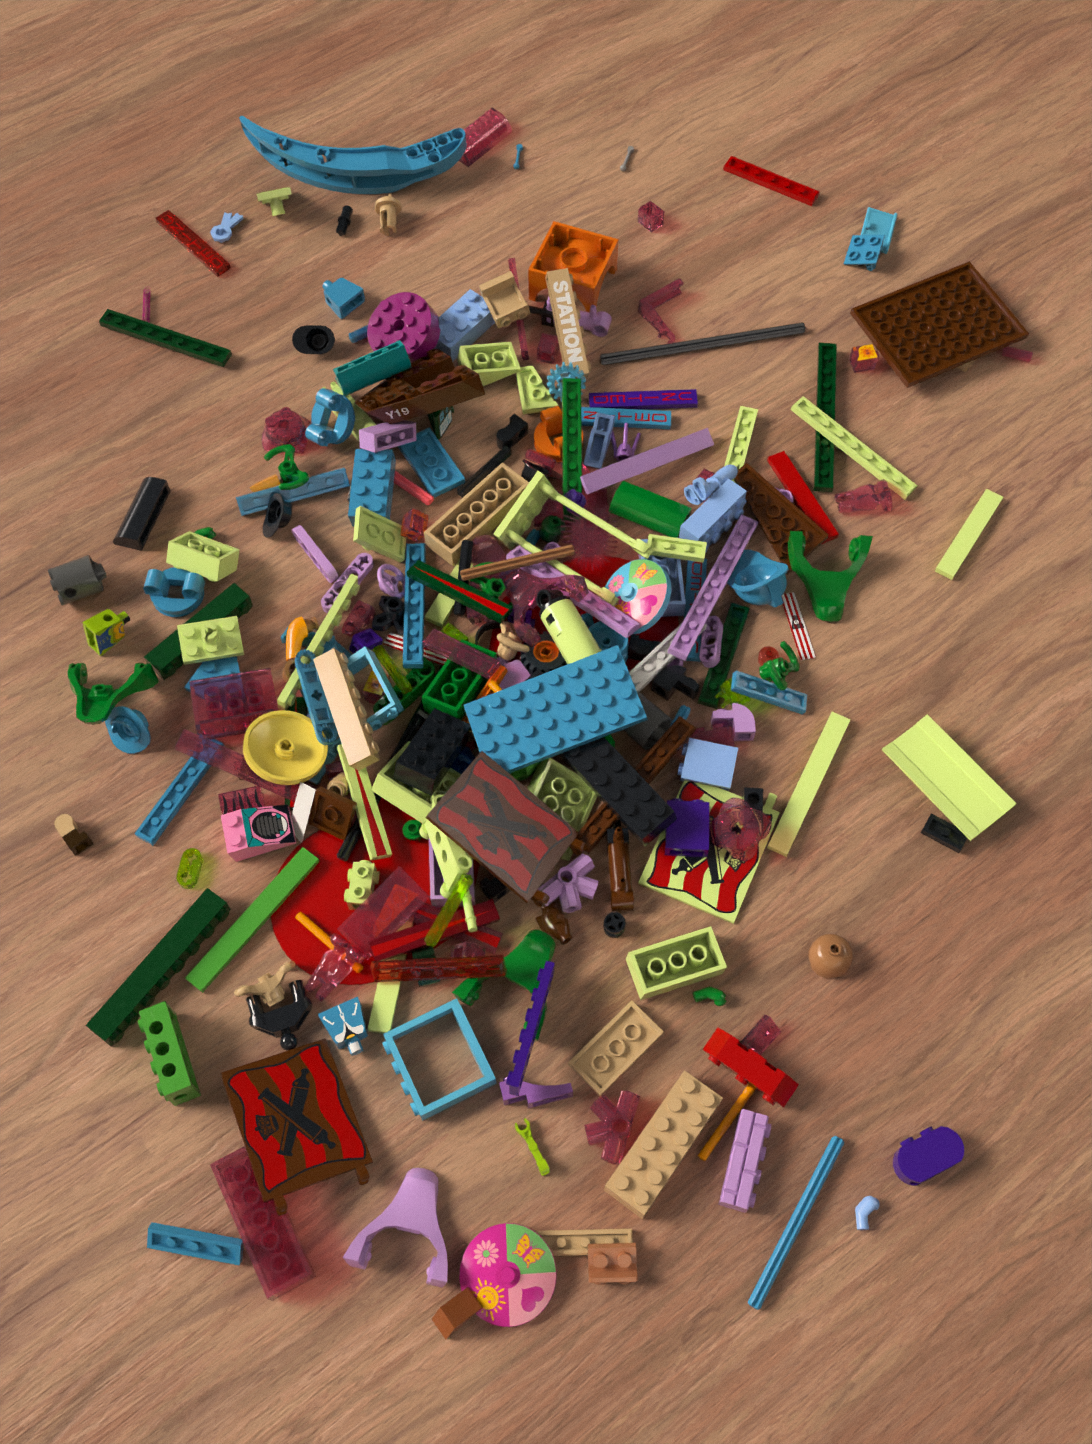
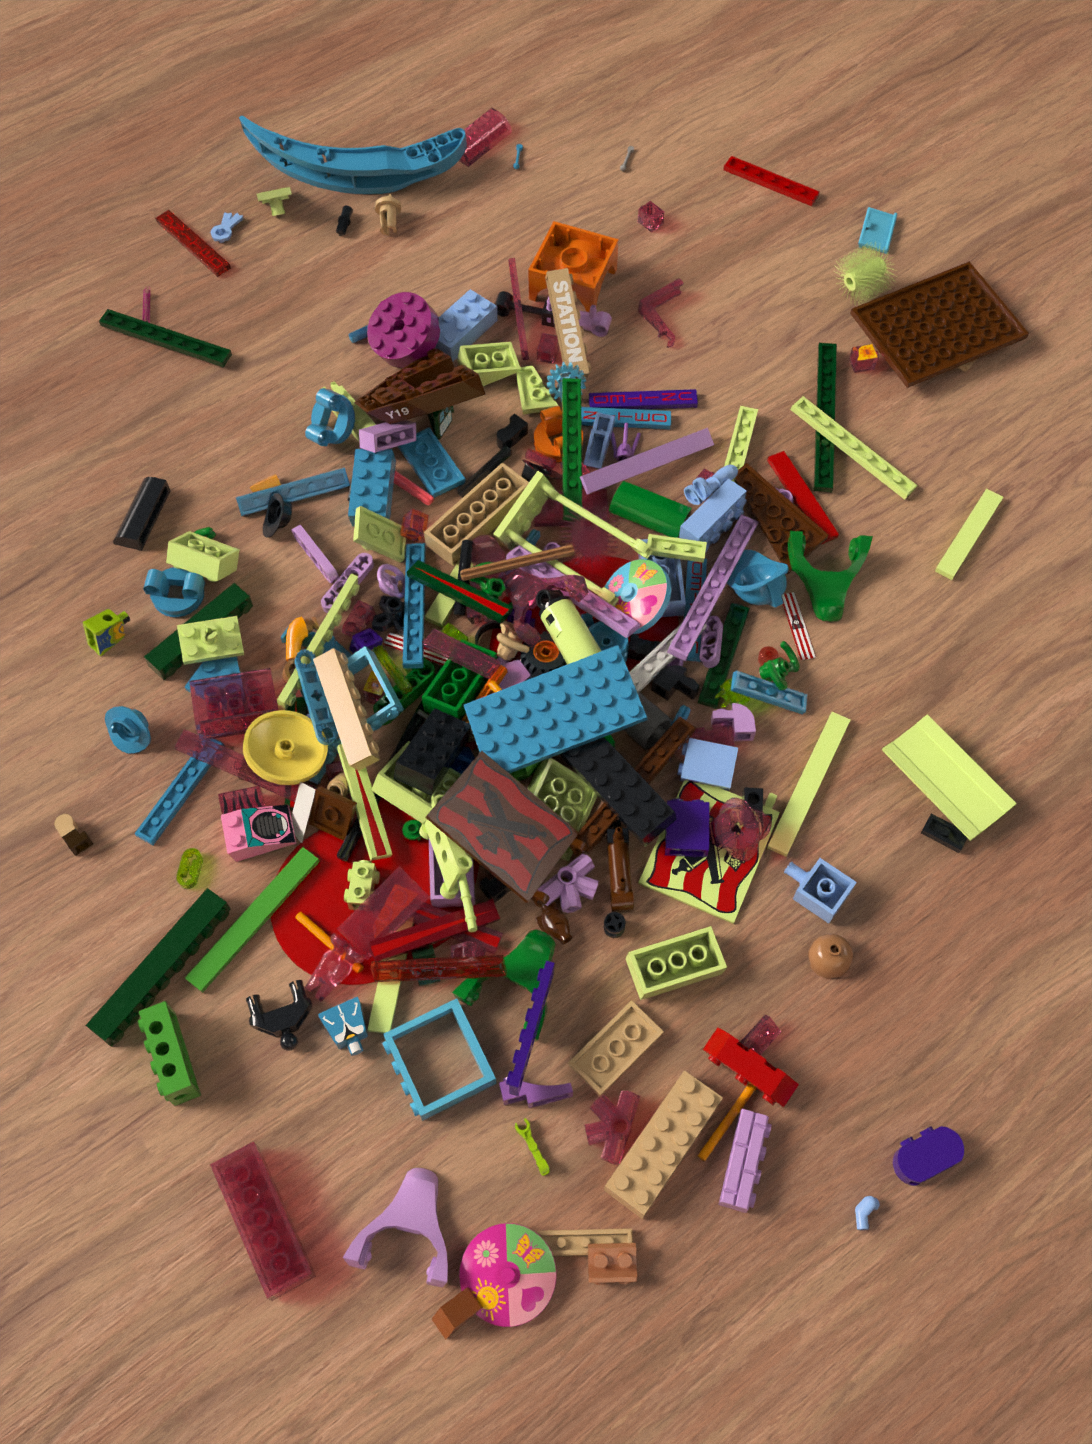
(77, 579): dark grey cylinder -> none
(98, 702): green animal -> none
(195, 1243): dark azure plate -> none
(268, 986): tan piece -> none
(285, 428): clear pink brick -> none
(288, 469): green piece -> none
(296, 1121): flag -> none
(313, 339): black piece -> none
(343, 296): dark azure torso -> none
(372, 368): teal brick -> none
(448, 910): clear neon green axle -> none
(504, 300): tan panel -> none
(550, 529): dark green head -> none
(576, 497): dark purple piece -> none
(702, 343): black axle -> none
(710, 993): green arm -> none
(795, 1223): dark azure axle -> none
(820, 878): none -> light blue brick
(864, 250): dark azure hinge -> none
(865, 273): none -> yellowish green piece
(865, 498): clear pink piece -> none
(1017, 354): clear pink hinge -> none

